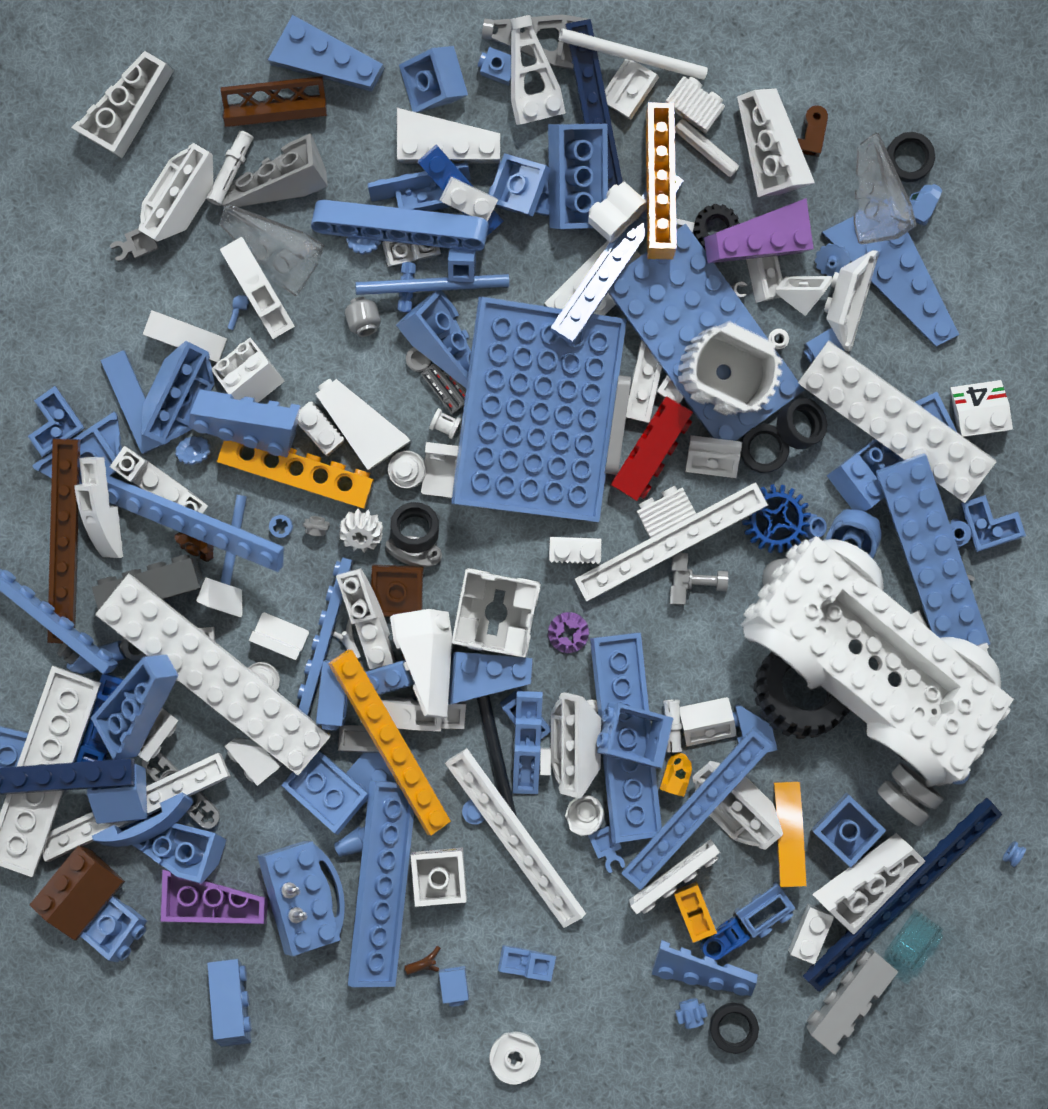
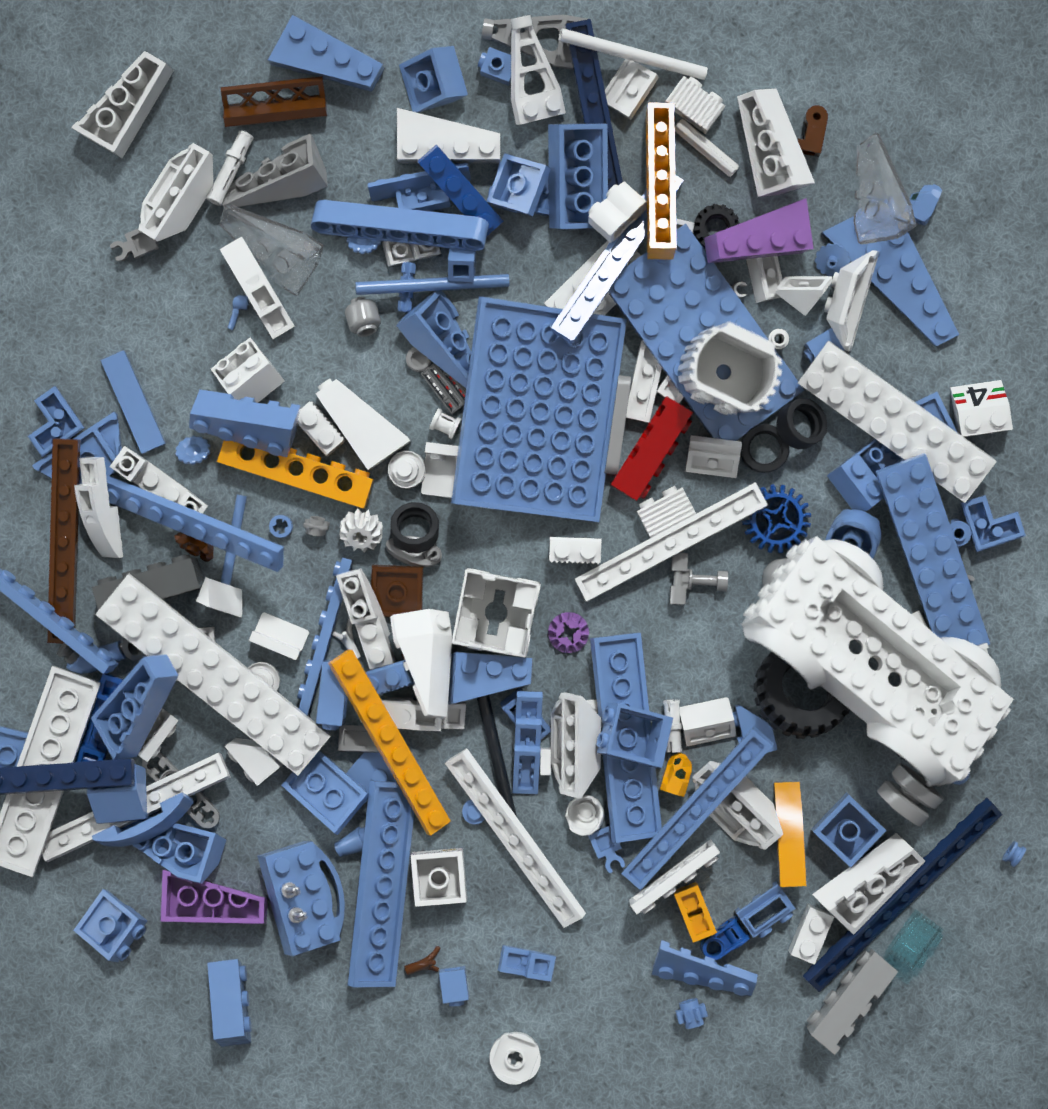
(77, 892): reddish brown slope -> none
(175, 391): medium blue wedge -> none
(177, 332): white slope -> none
(468, 199): white plate -> none
(745, 1044): black tyre -> none
(819, 526): medium blue plate -> none
(927, 147): black tyre -> none

